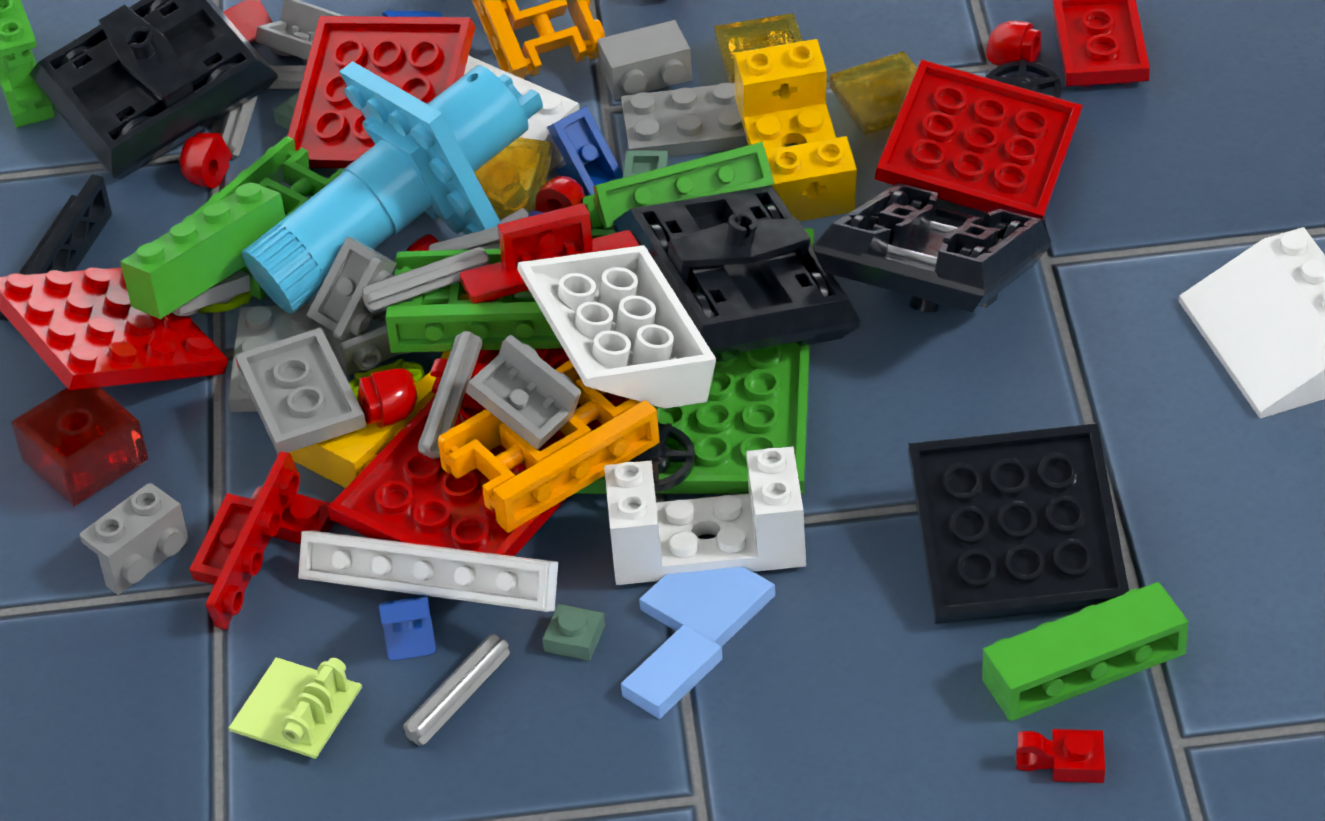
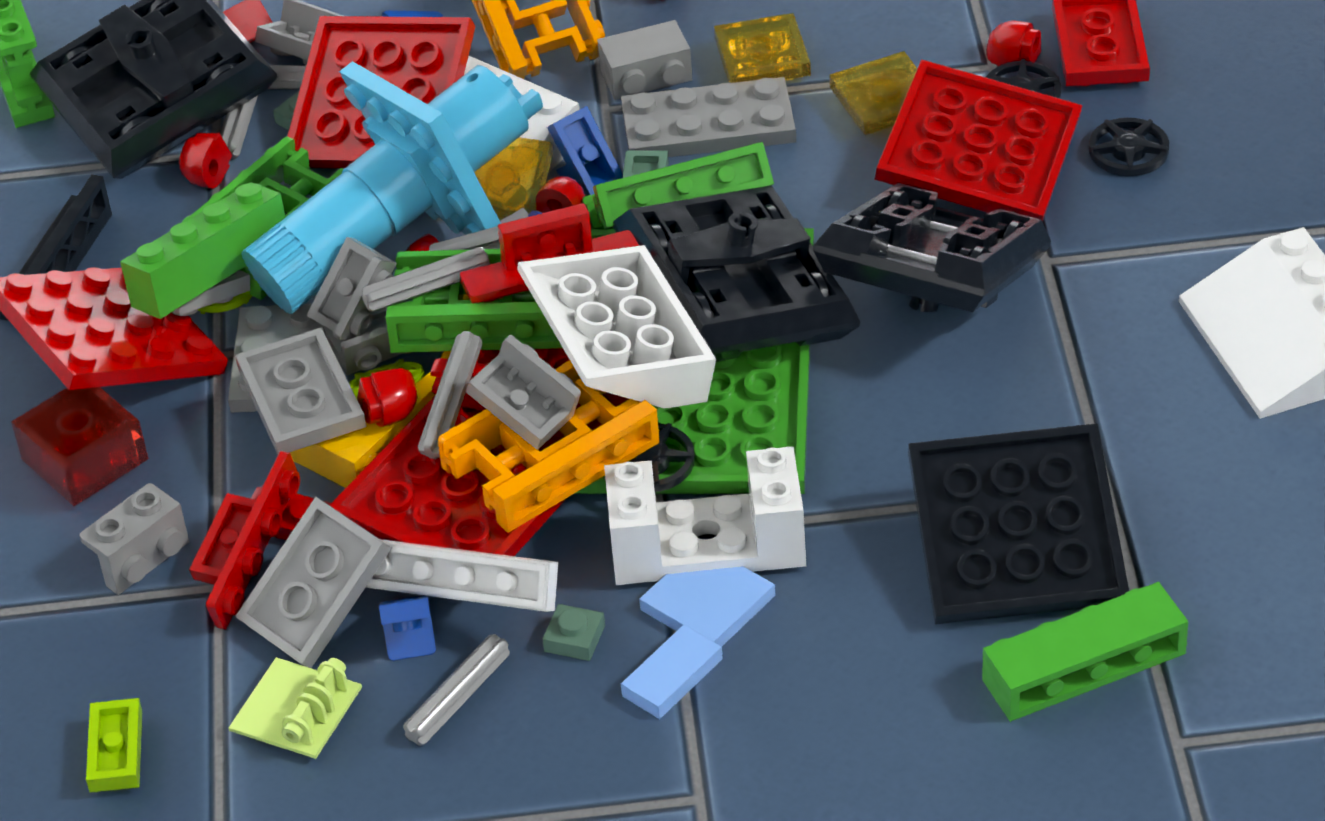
(114, 745): none -> lime plate
(313, 582): none -> light grey plate
(784, 103): yellow plate -> none
(1069, 753): red plate -> none
(1129, 146): none -> black wheel

